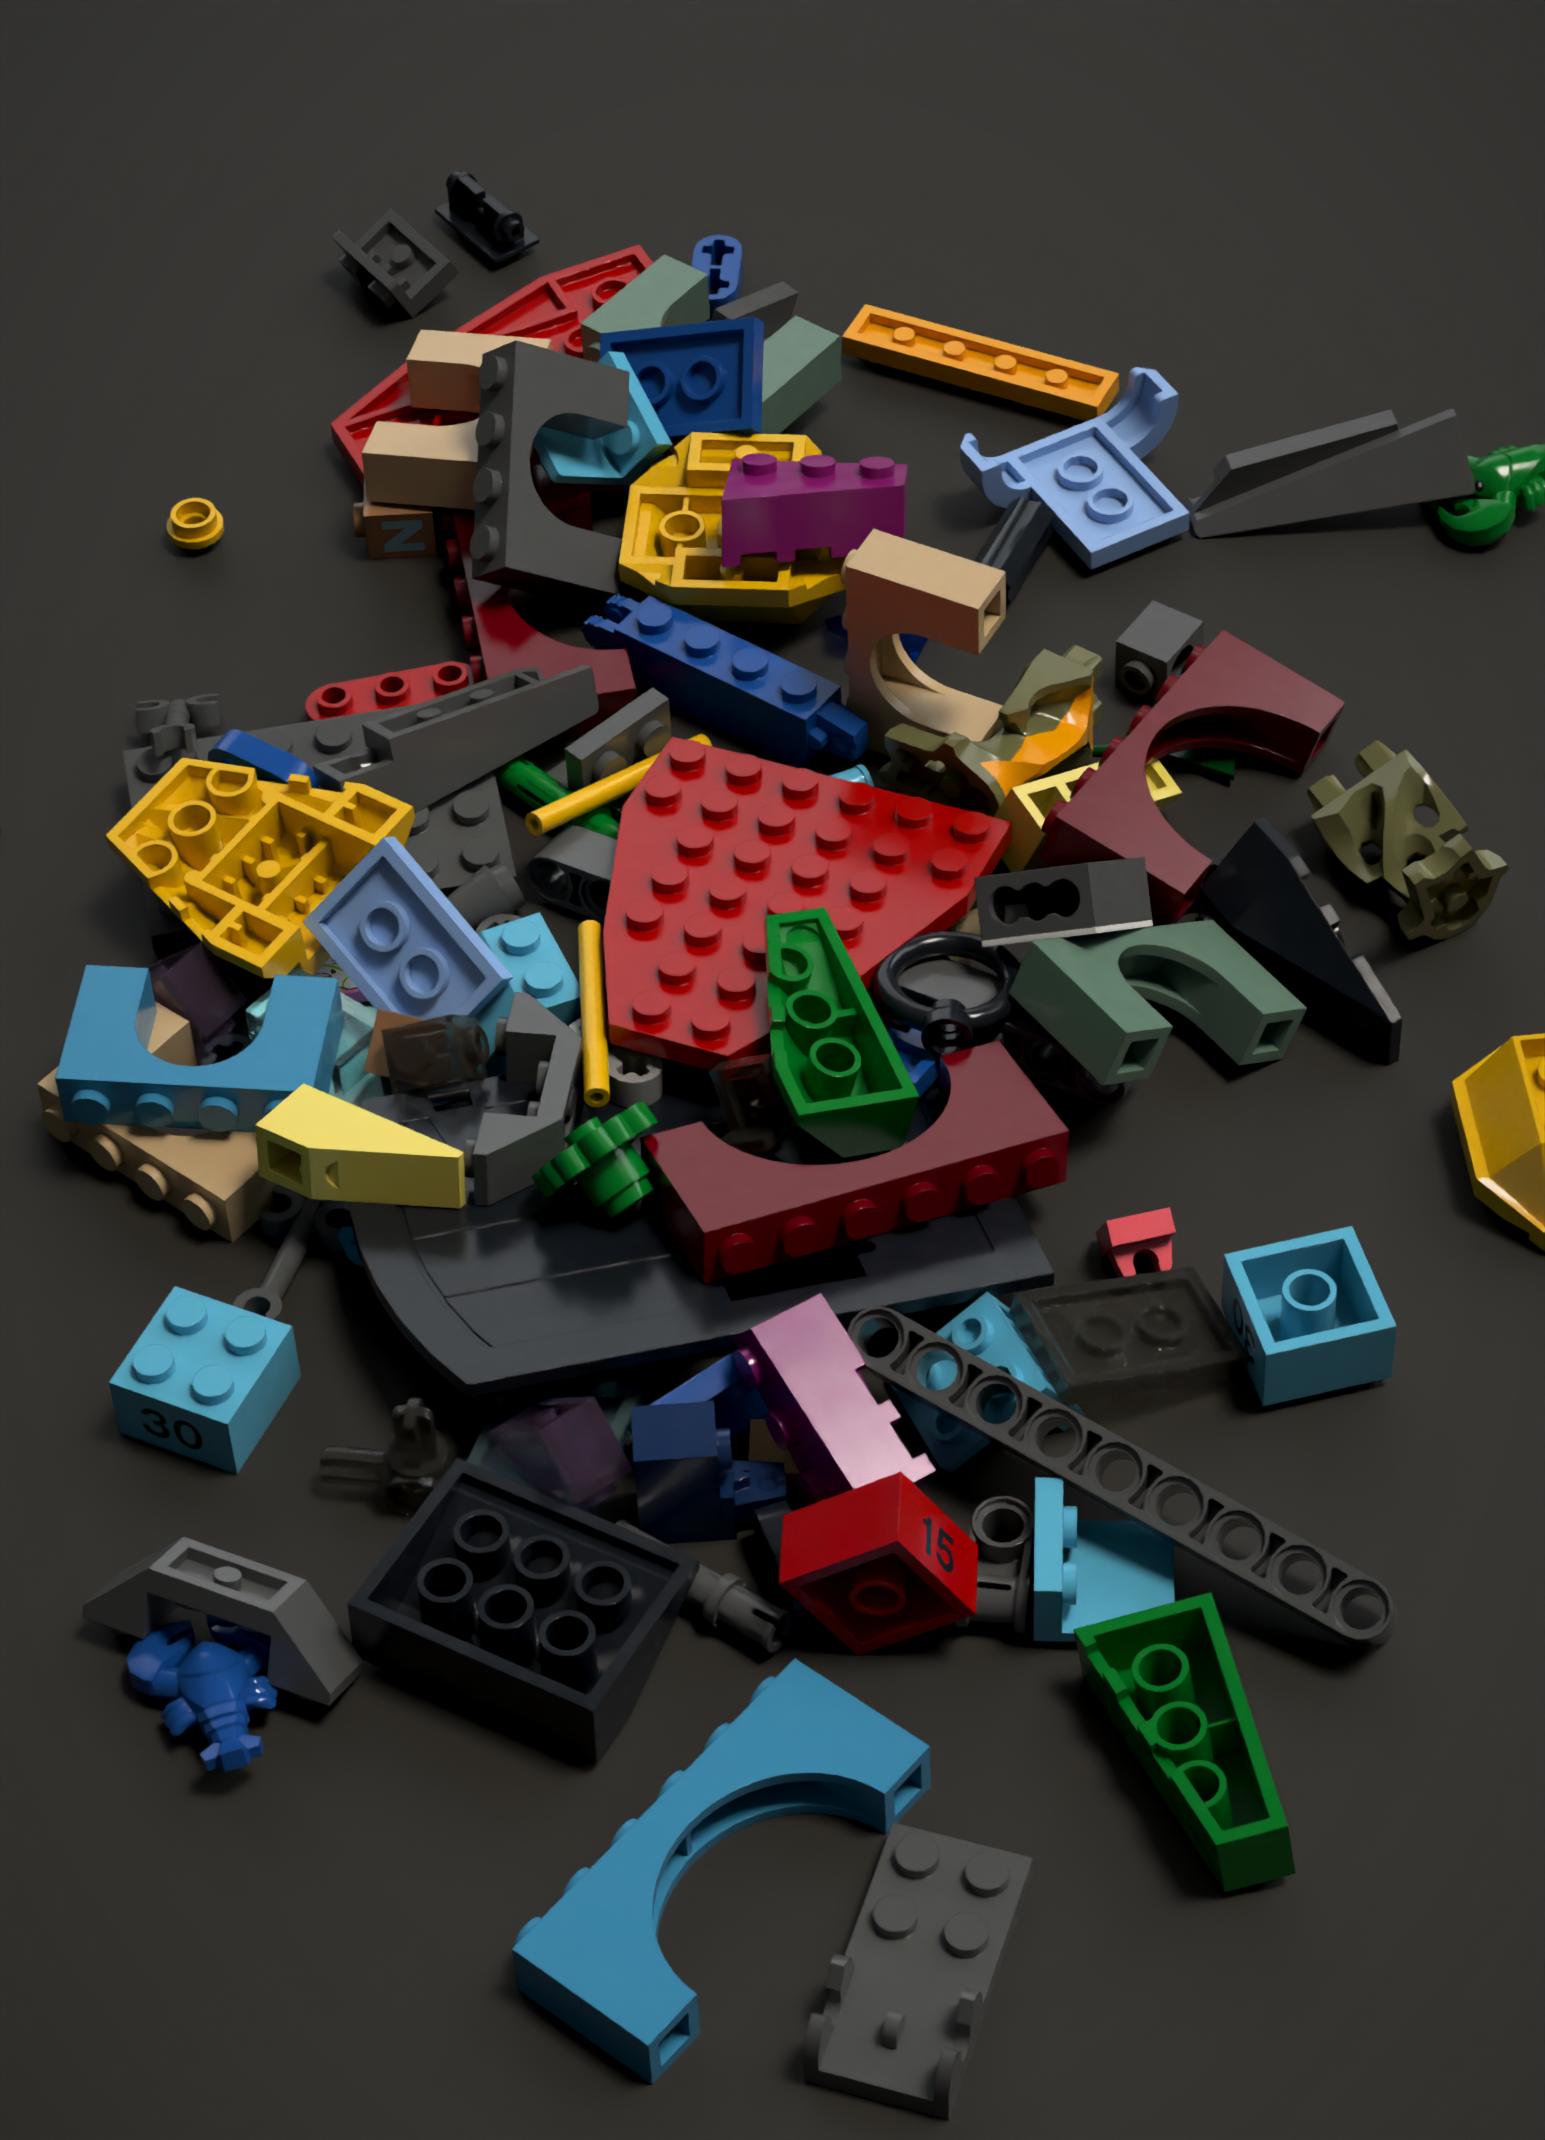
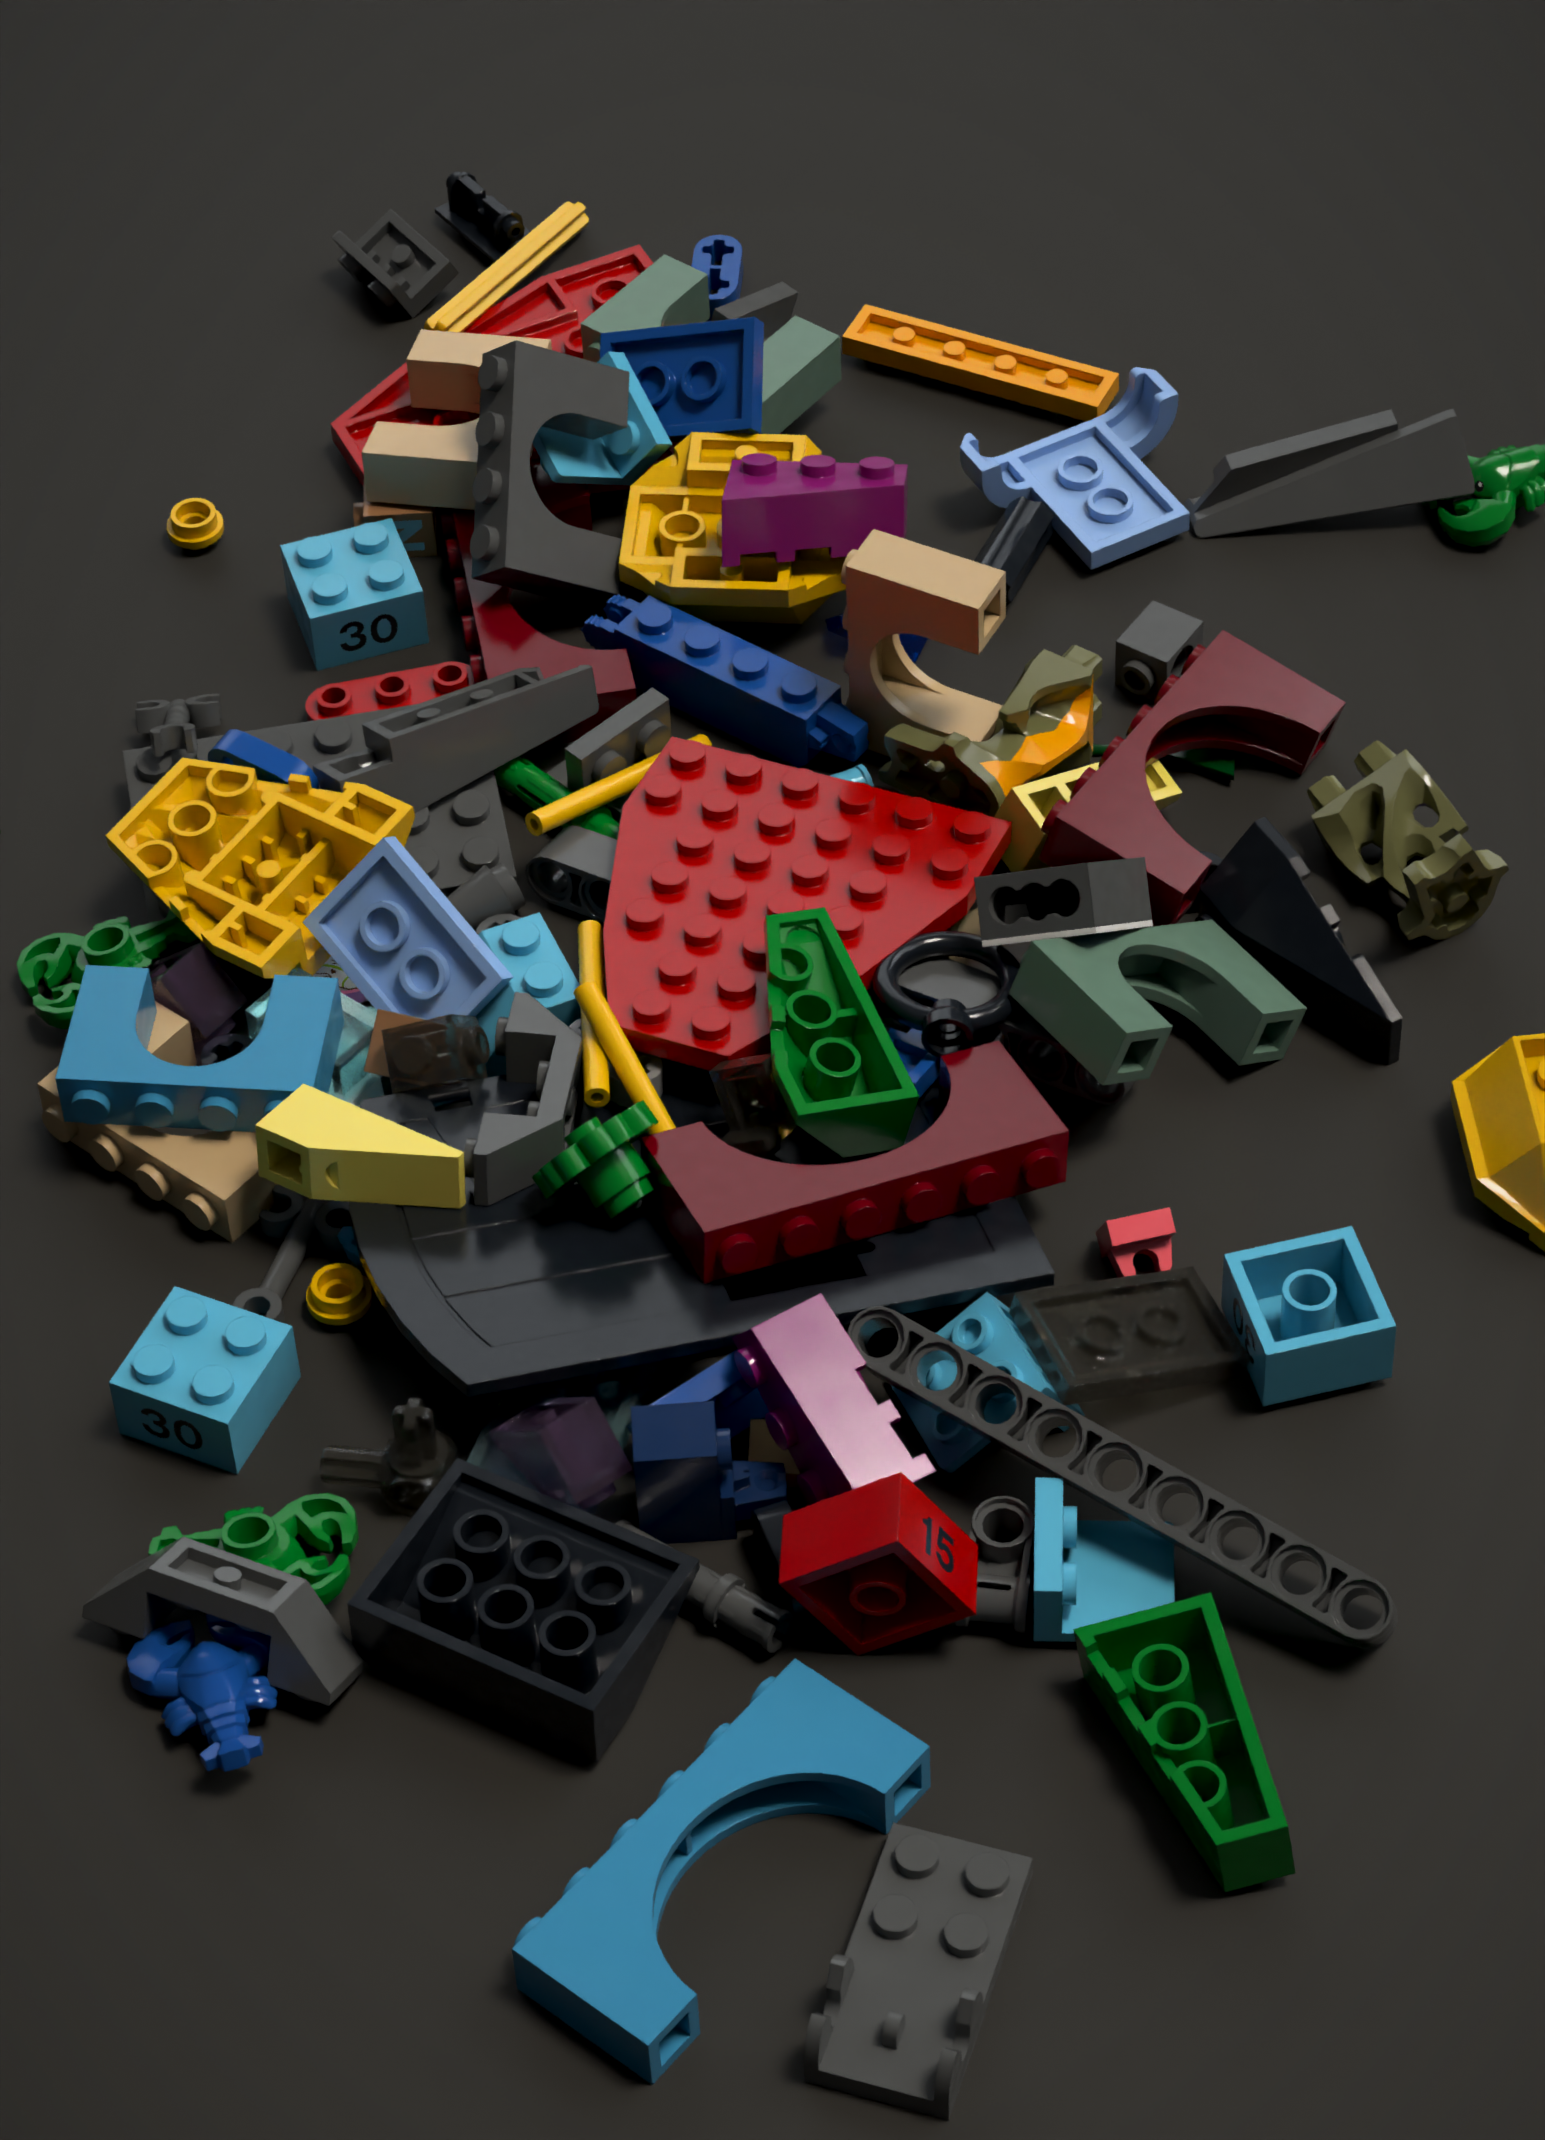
(106, 945): none -> green animal
(273, 1541): none -> green animal
(339, 1294): none -> yellow plate
(354, 594): none -> medium azure brick
(510, 269): none -> yellow axle
(621, 1053): none -> yellow bar

